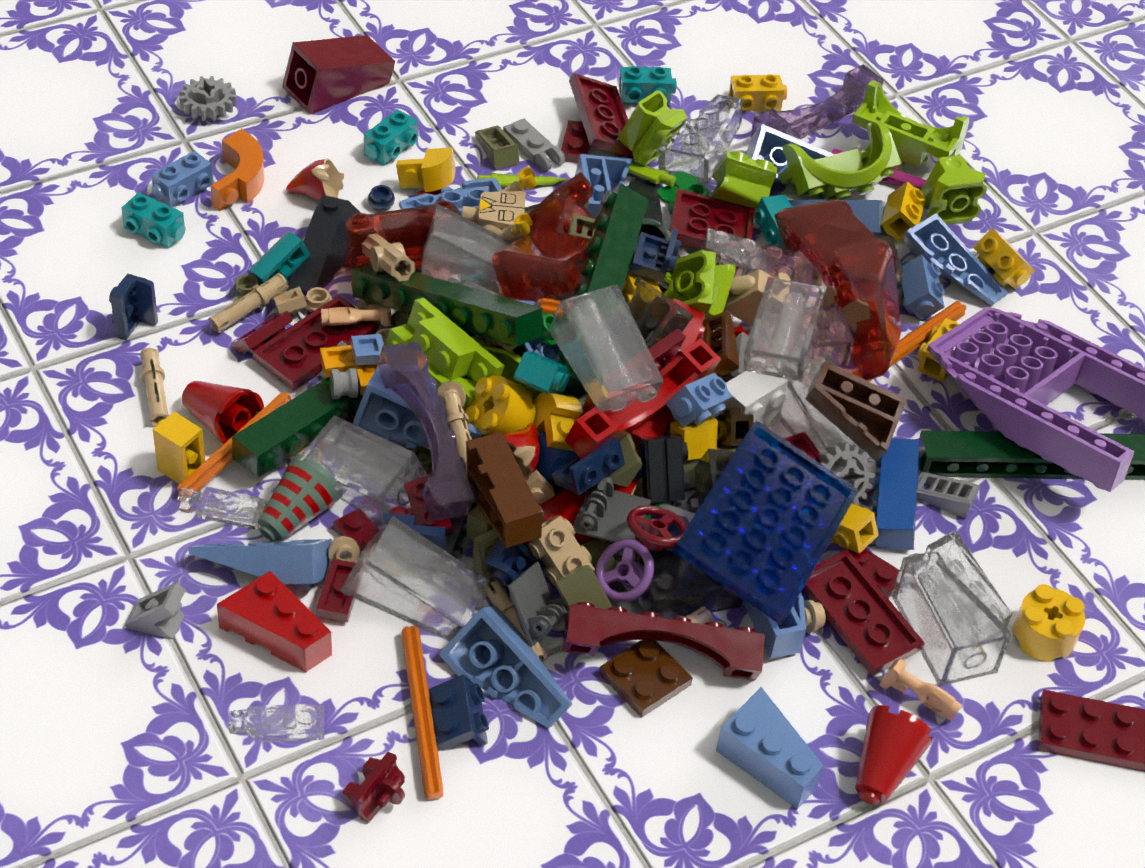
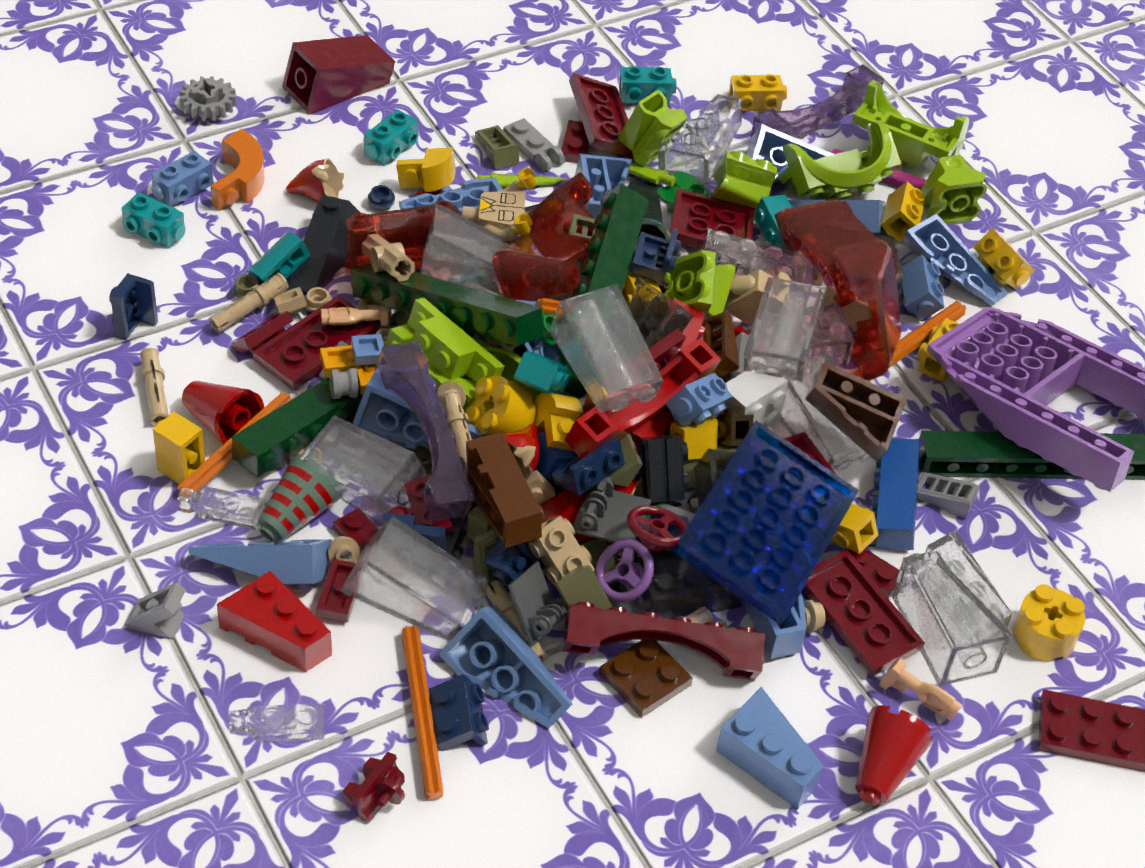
(849, 460): light grey gear -> none

